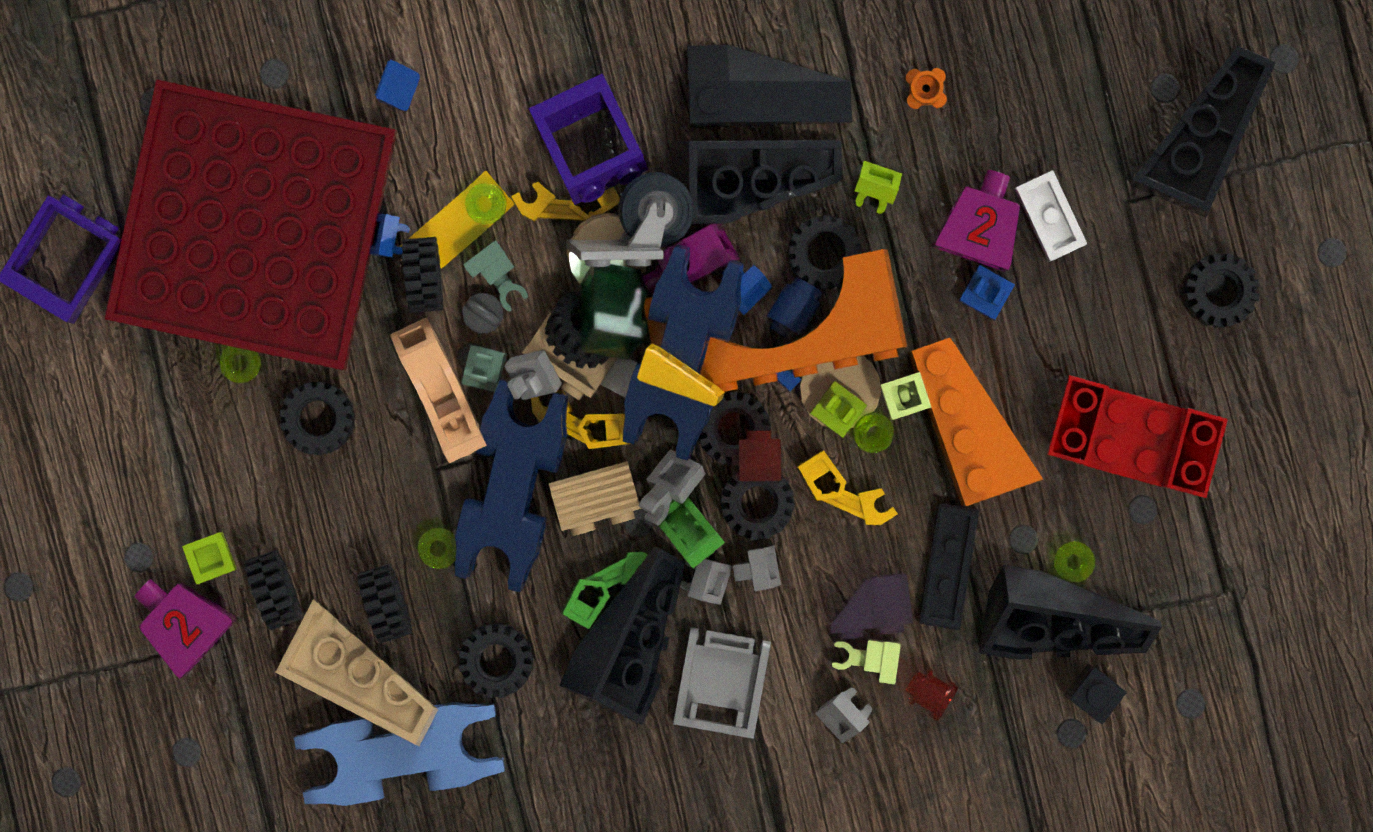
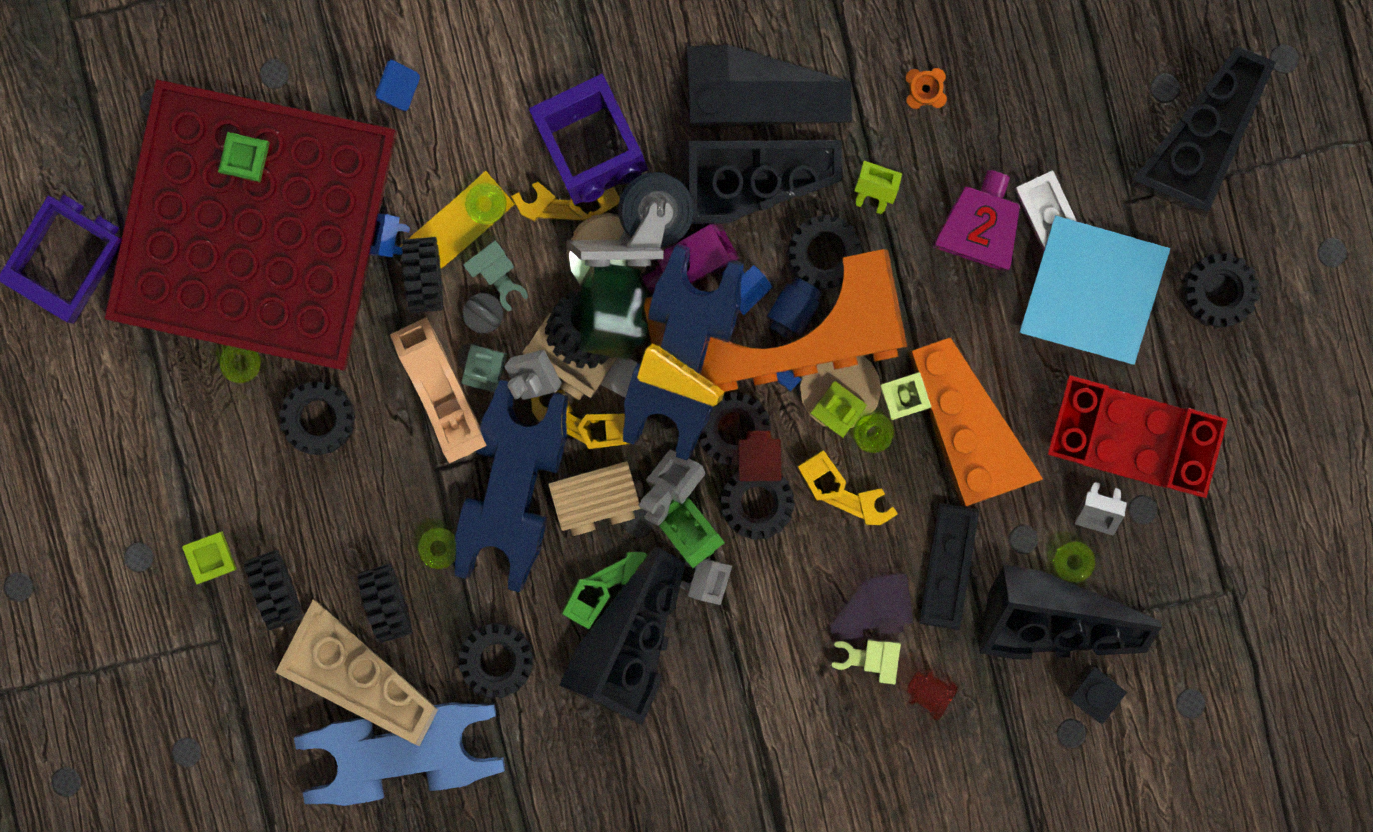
(182, 624): magenta torso -> none
(243, 157): none -> bright green tile
(722, 676): light grey container -> none
(760, 568): light grey tile -> none
(843, 717): light grey tile -> none
(986, 292): blue tile -> none
(1094, 290): none -> medium azure piece
(1101, 512): none -> light grey tile

